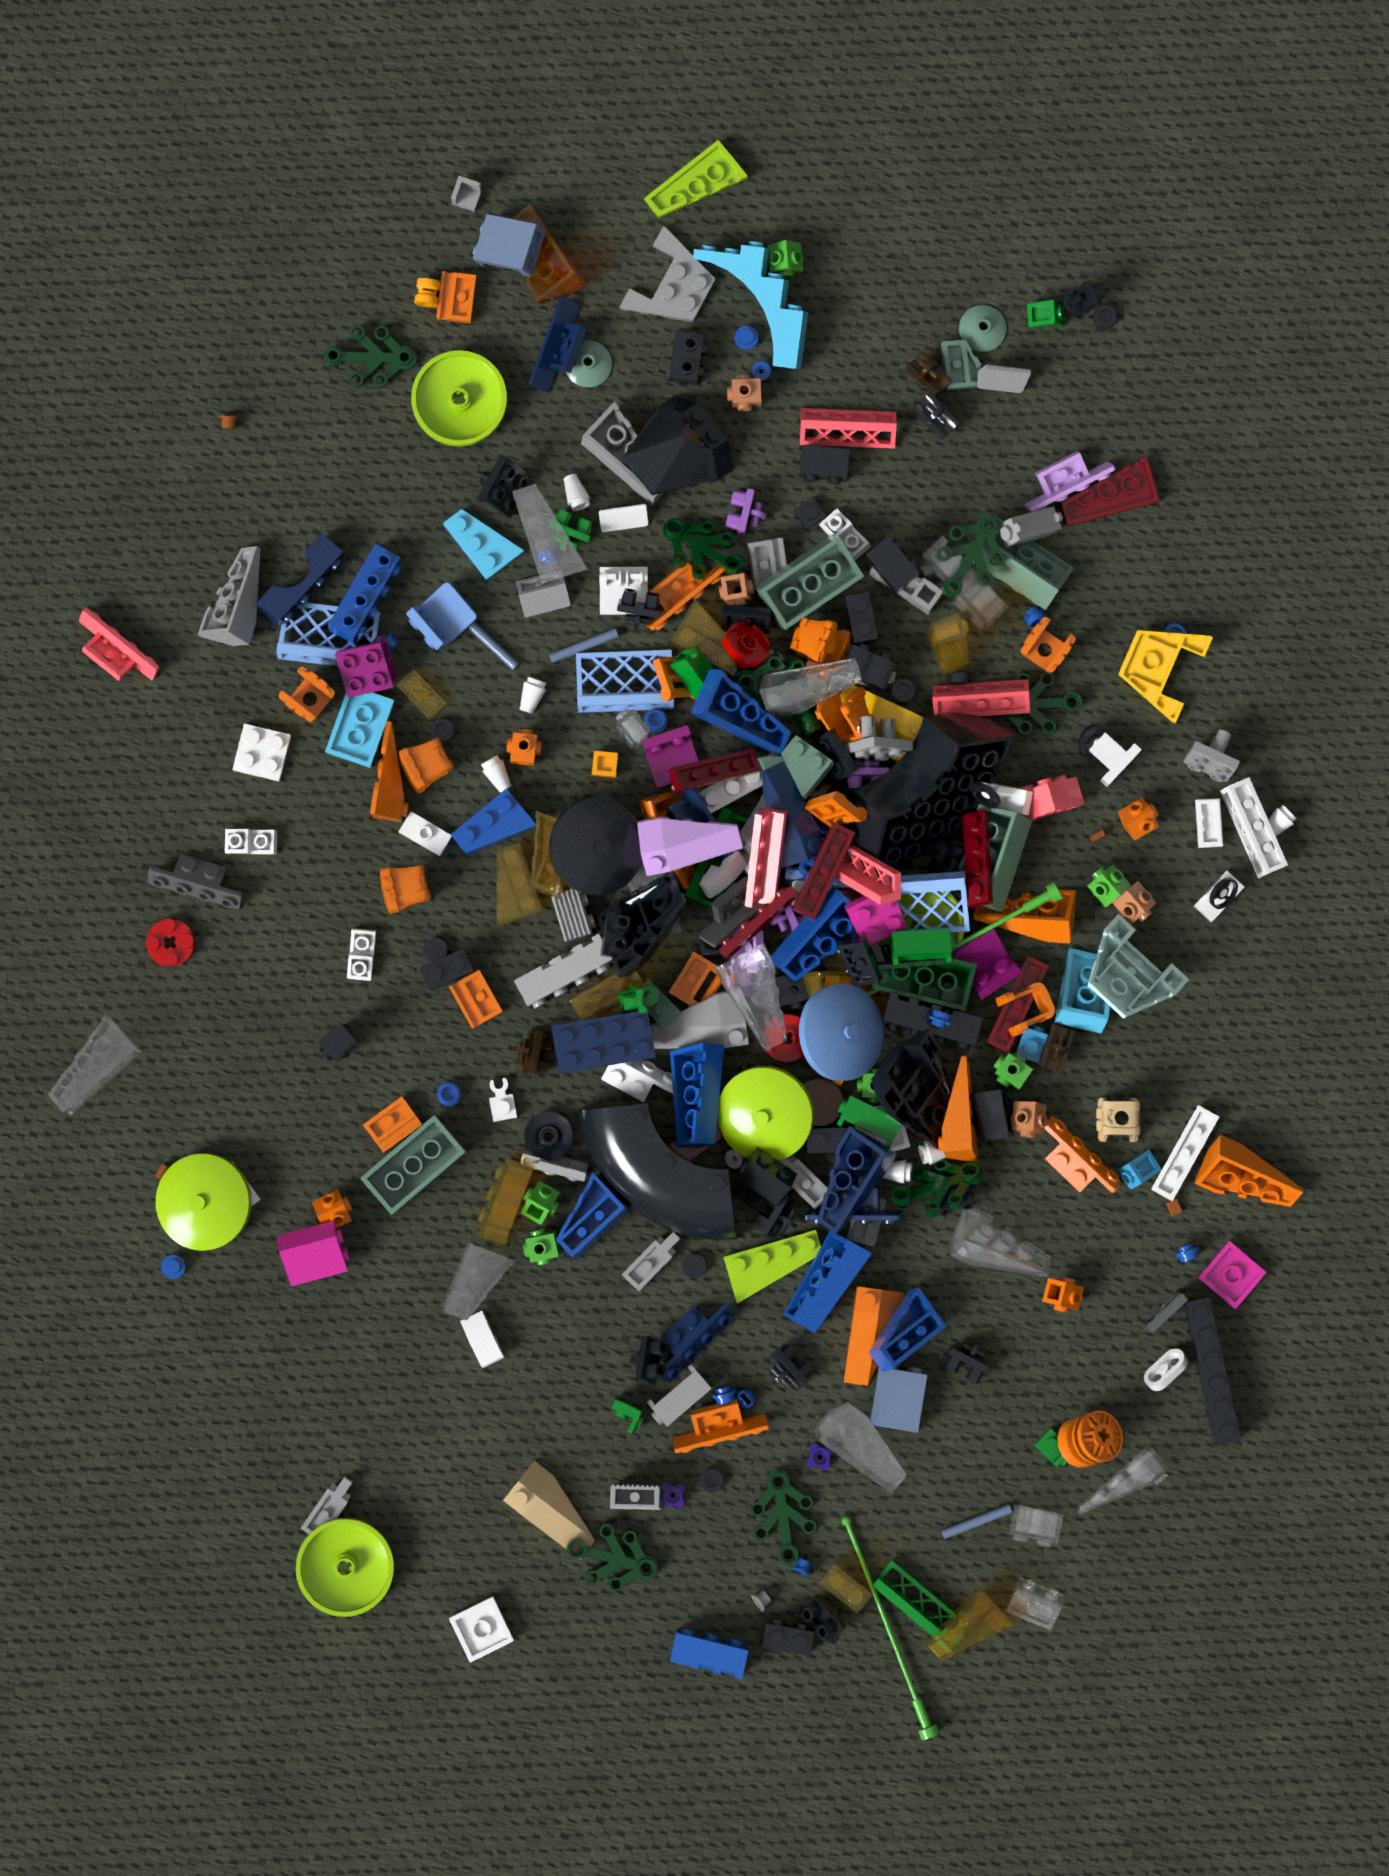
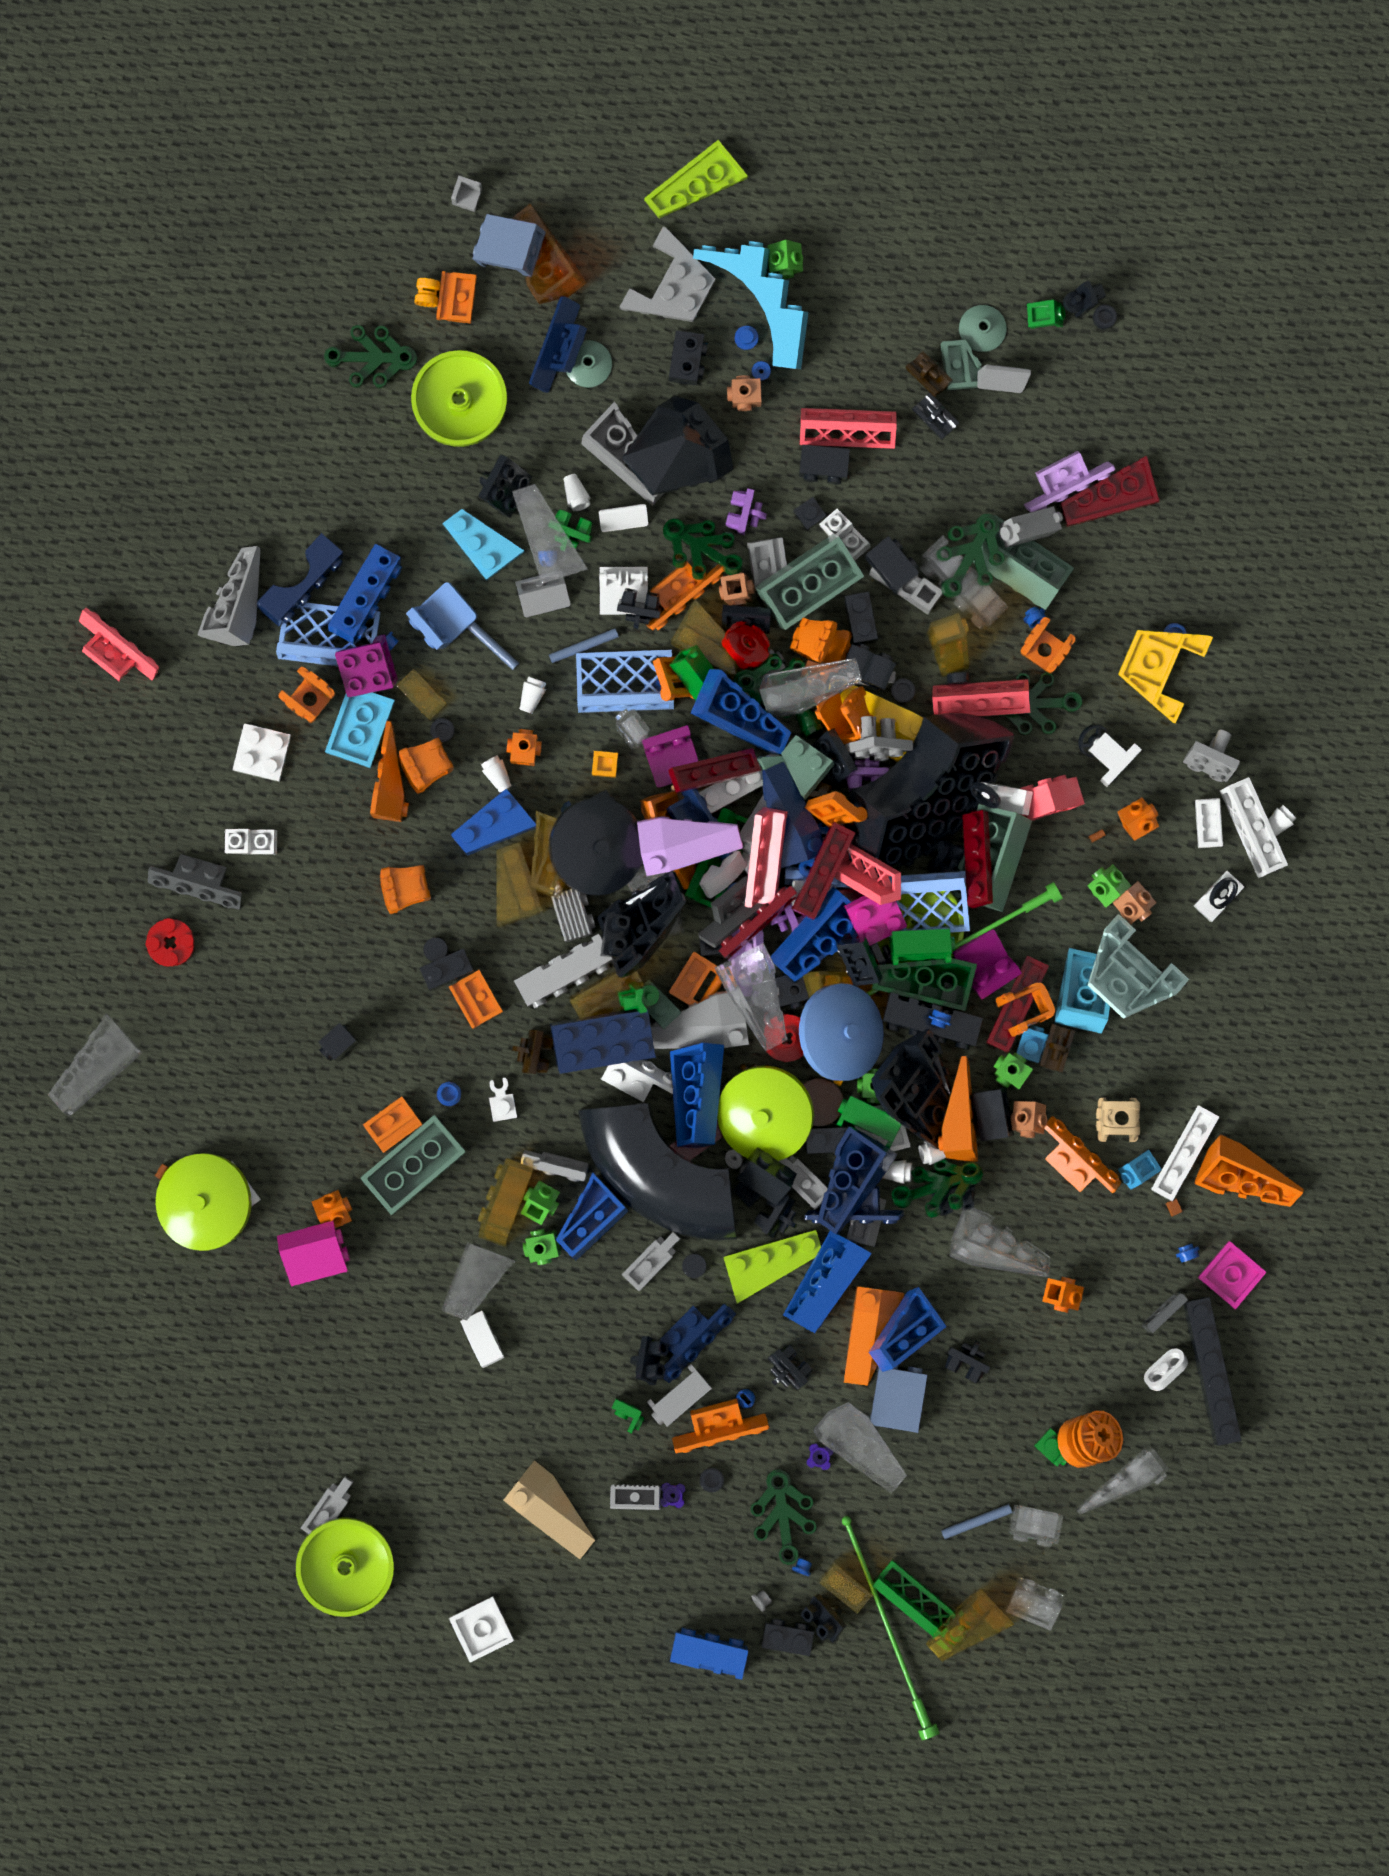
(173, 1266): blue plate -> none
(228, 421): dark orange piece -> none
(361, 954): white slope -> none
(425, 834): white plate -> none
(548, 1123): black dish -> none
(616, 1559): dark green plant -> none
(656, 720): blue plate -> none
(724, 1394): blue plate -> none
(1047, 922): orange wedge -> none

